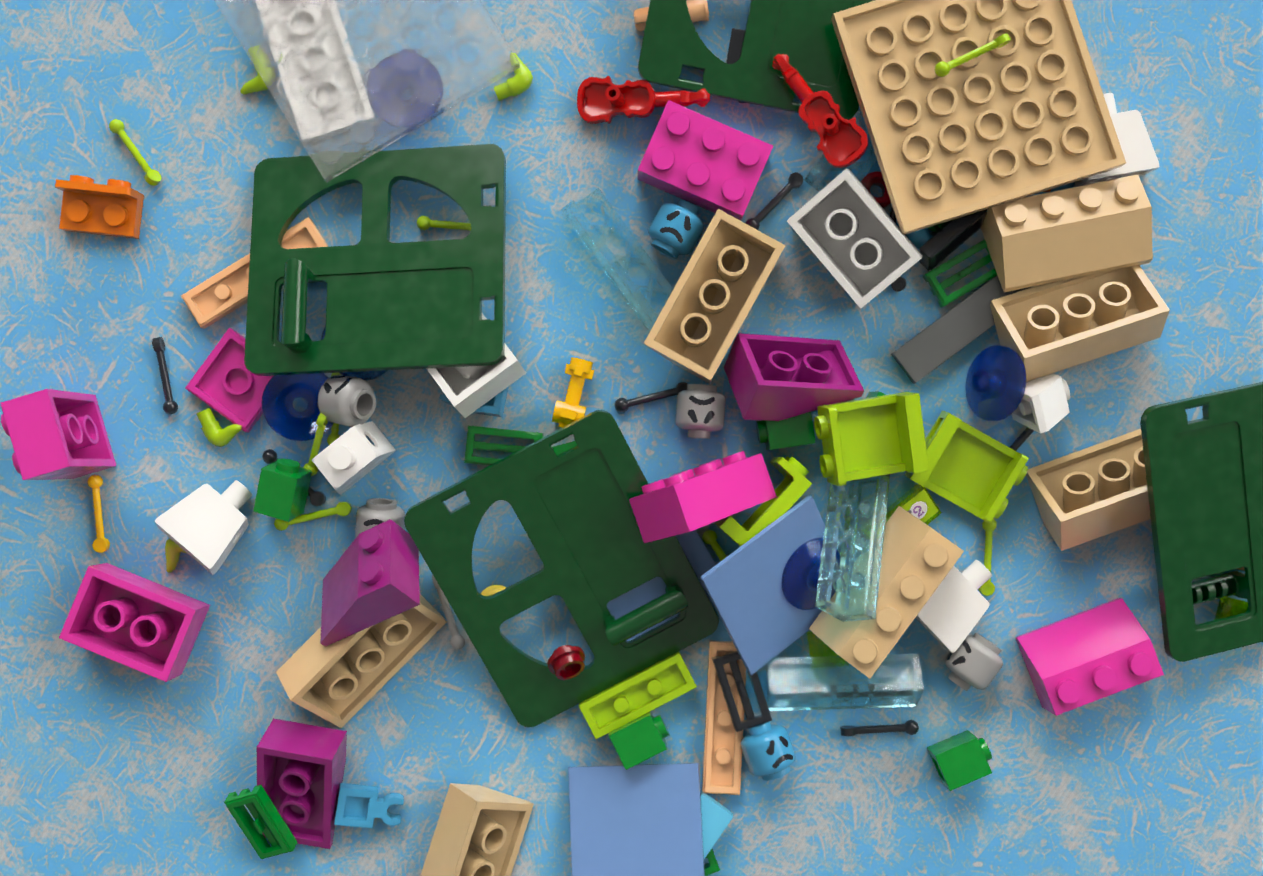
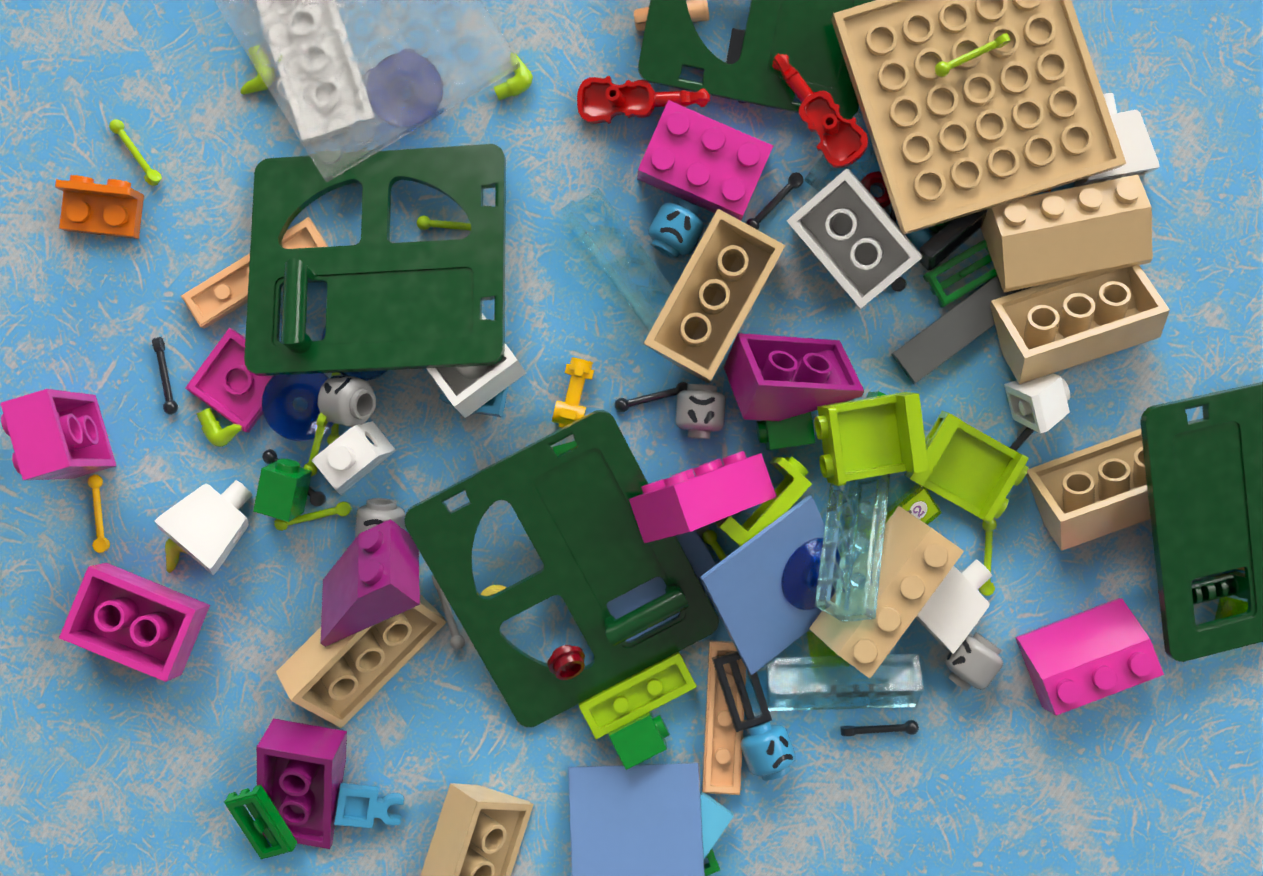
(471, 444): green tile -> none
(960, 759): green brick -> none
(995, 383): clear blue dish -> none

